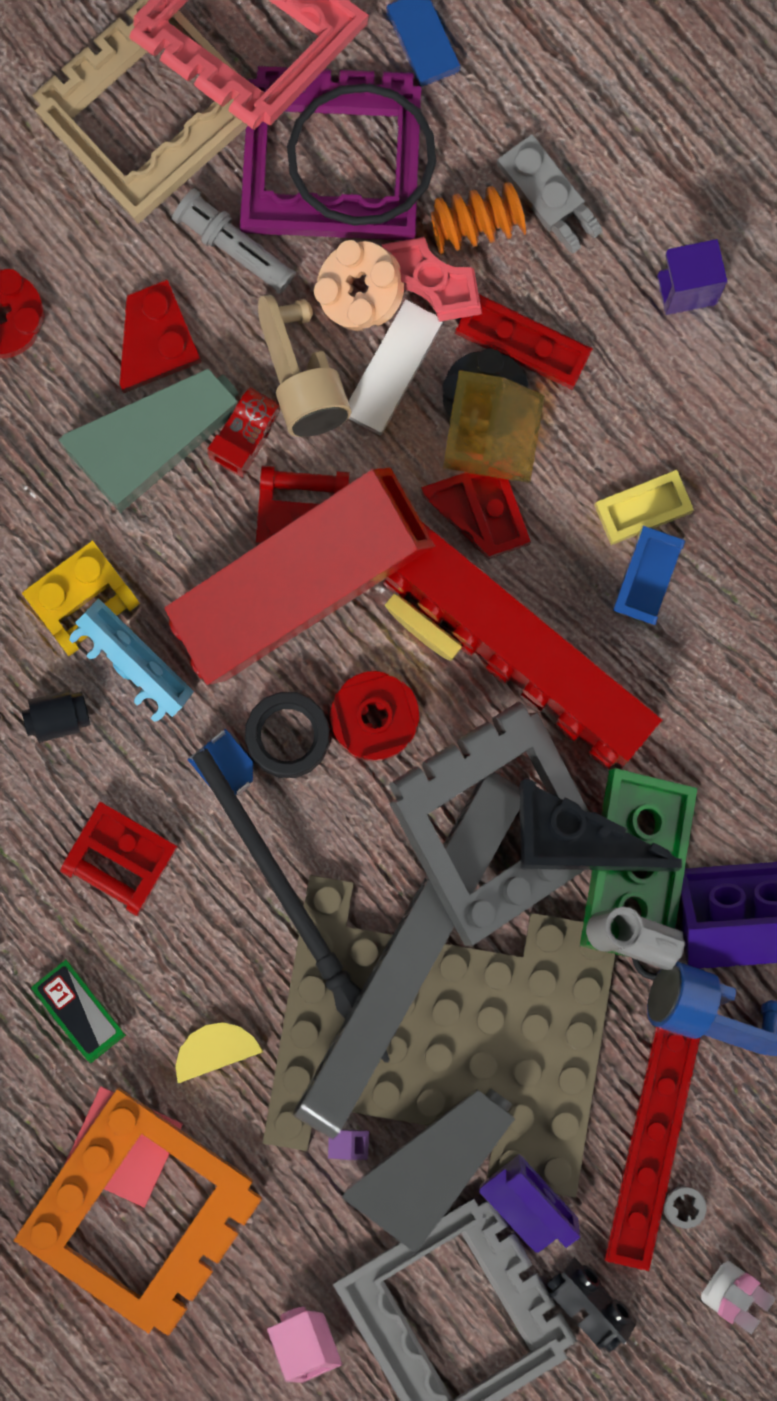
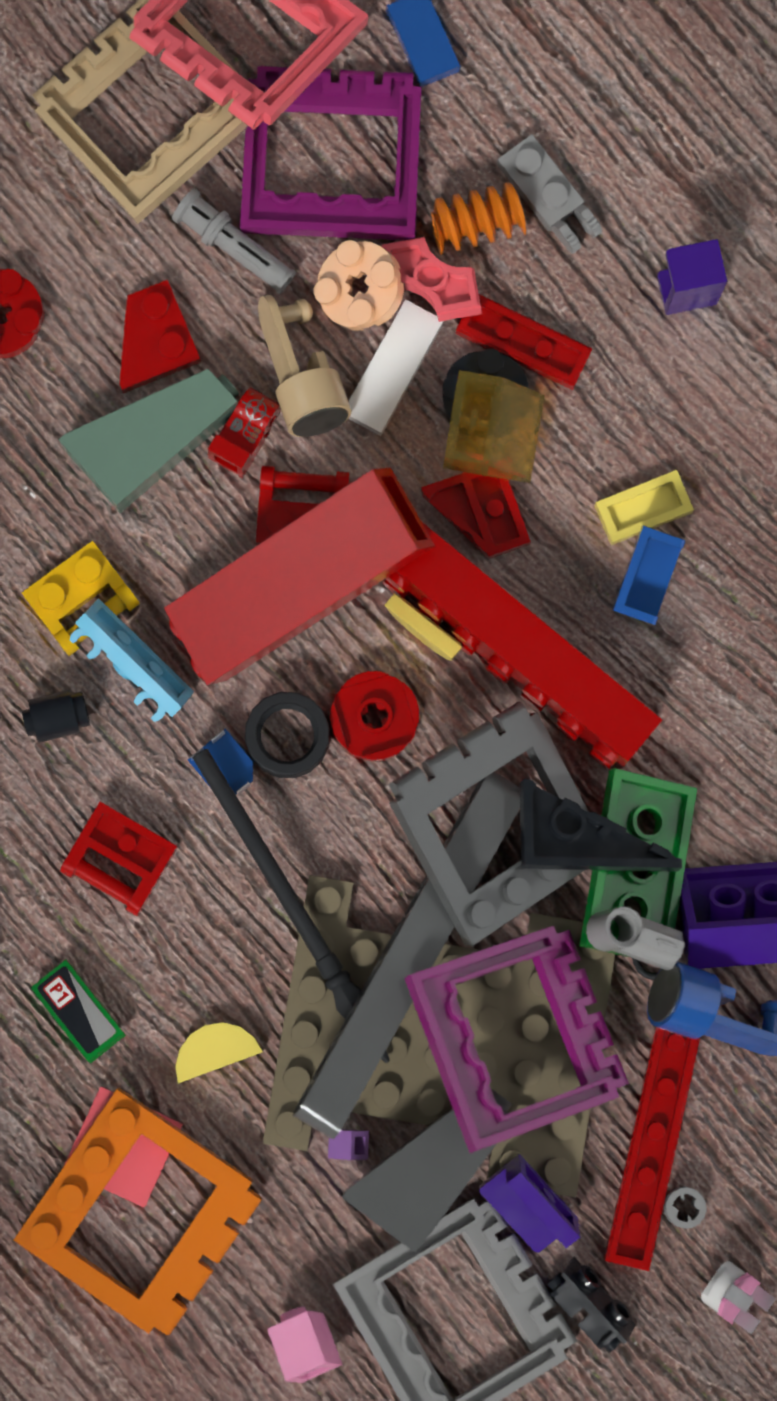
(351, 89): black piece -> none
(457, 1057): none -> magenta hinge

